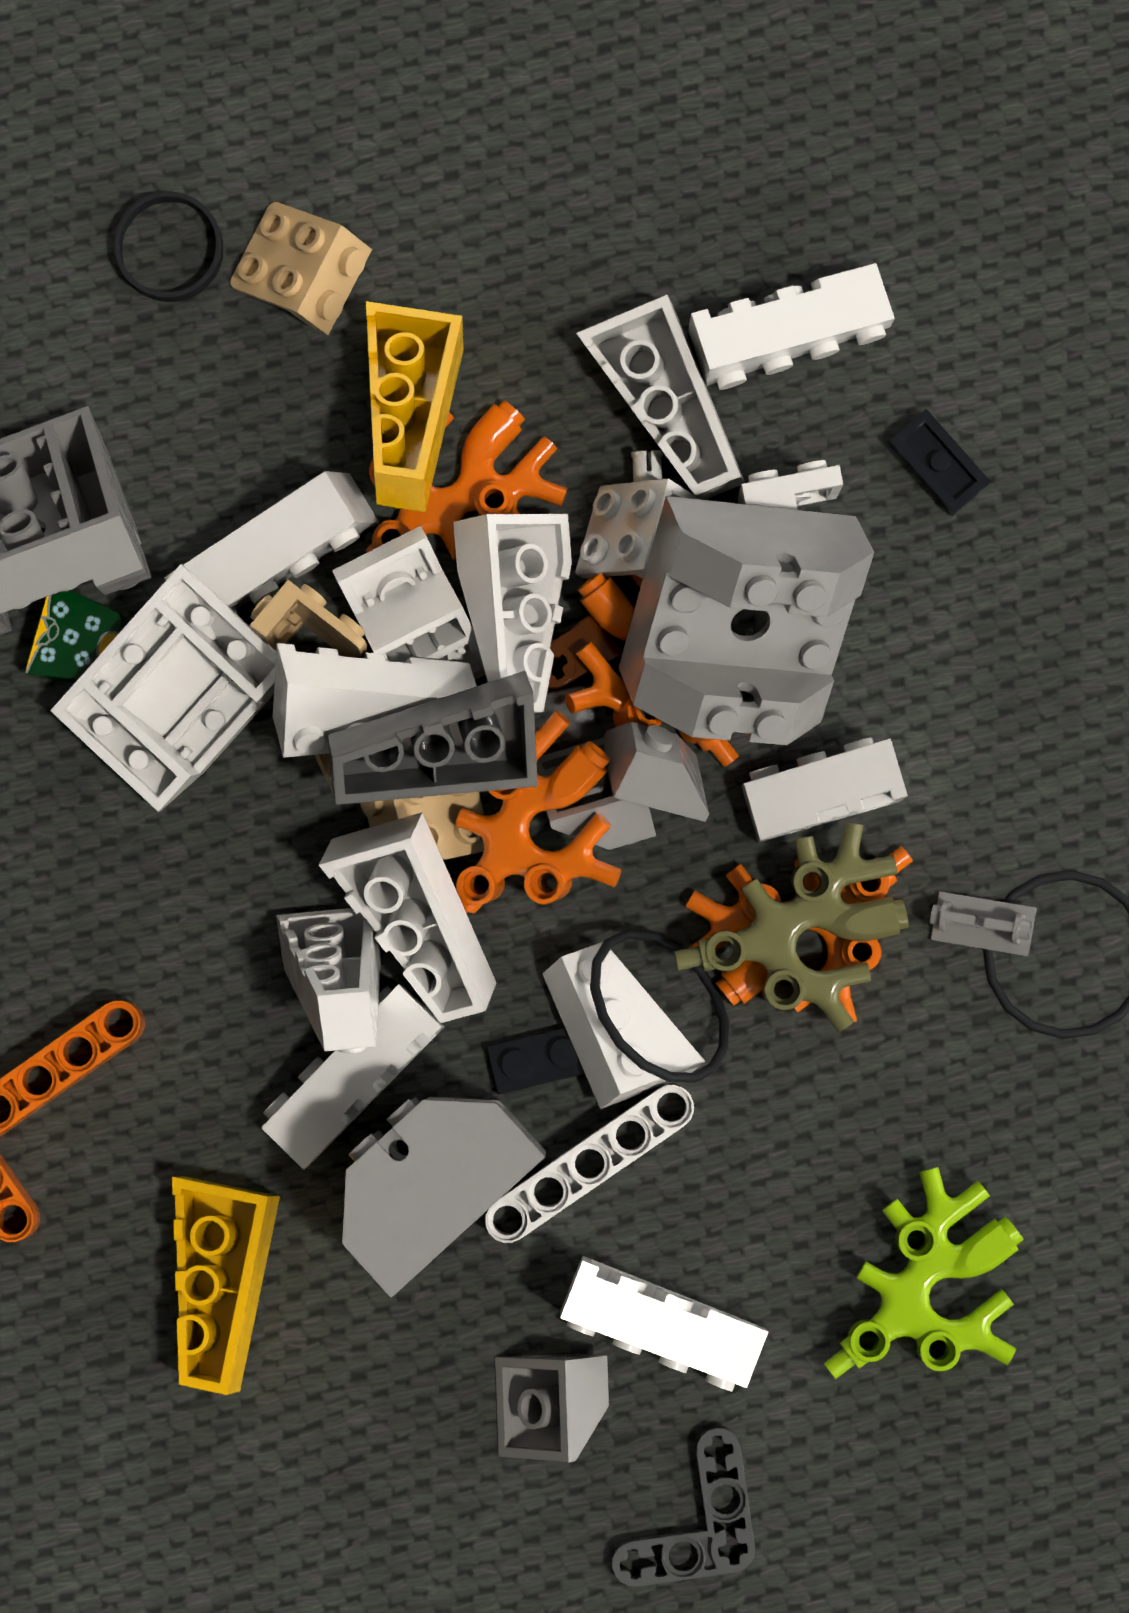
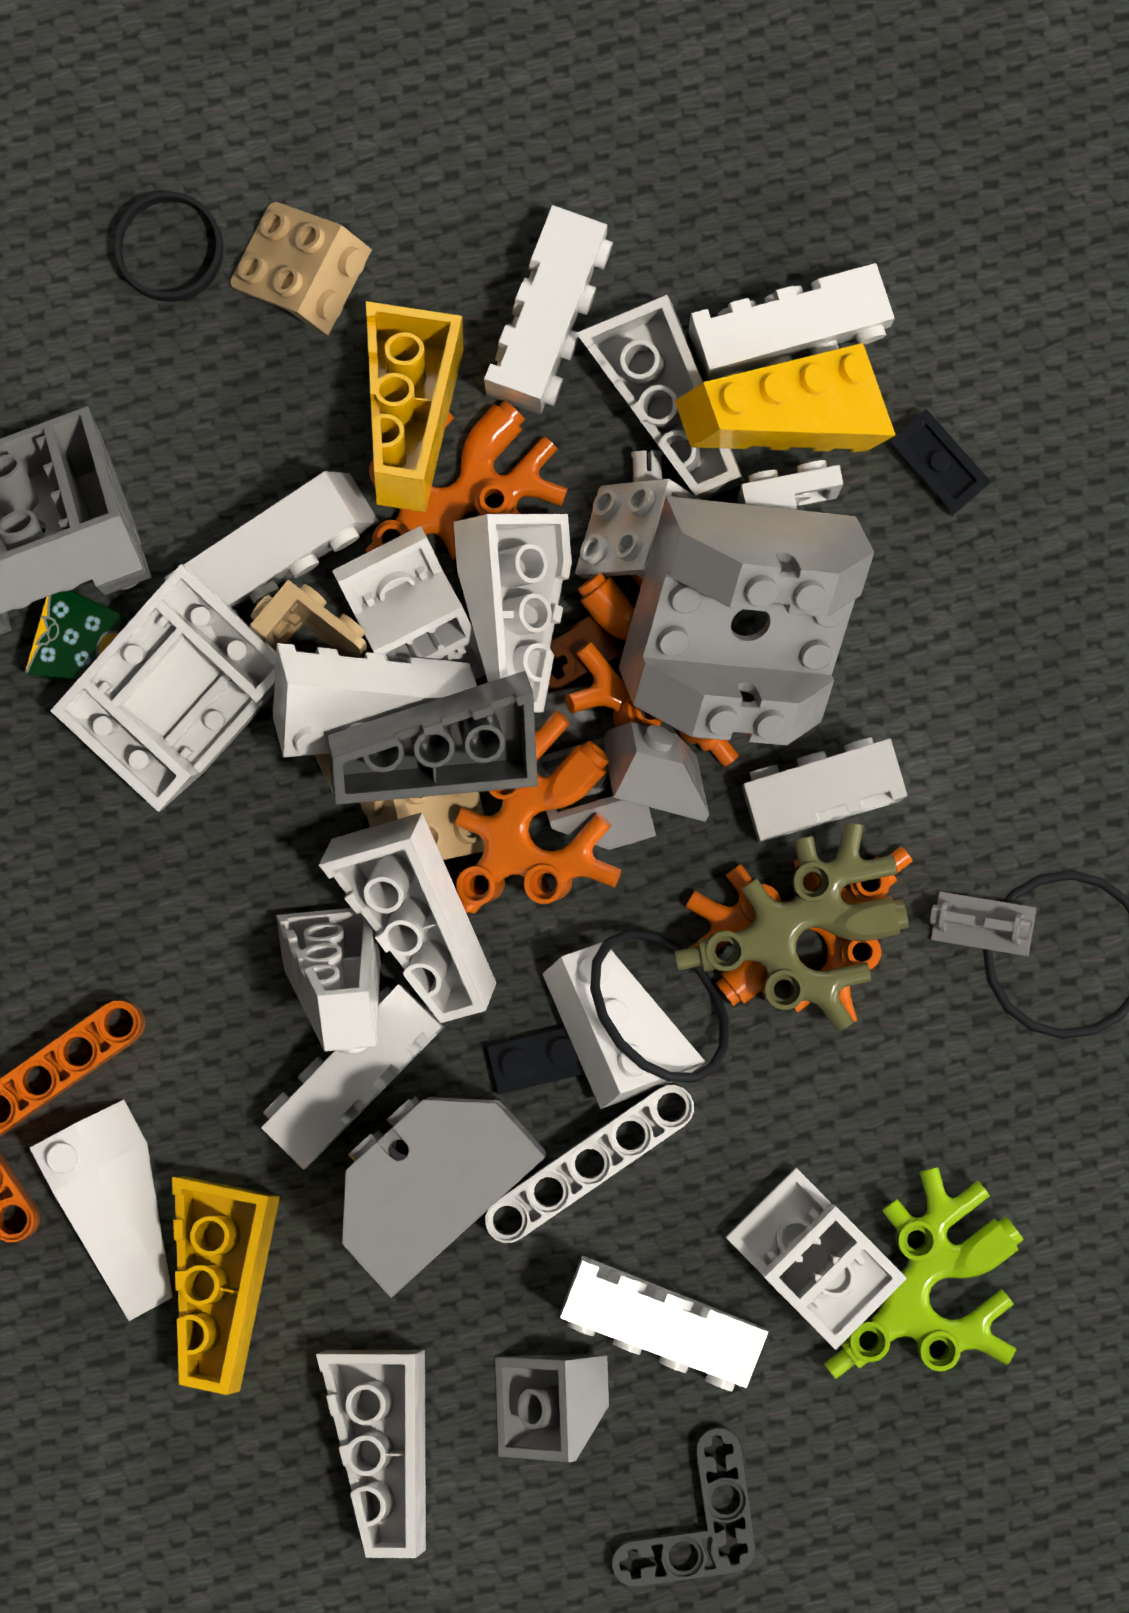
(109, 1195): none -> white wedge
(386, 1447): none -> white wedge
(547, 311): none -> white wedge
(799, 403): none -> yellow wedge
(816, 1258): none -> white bracket

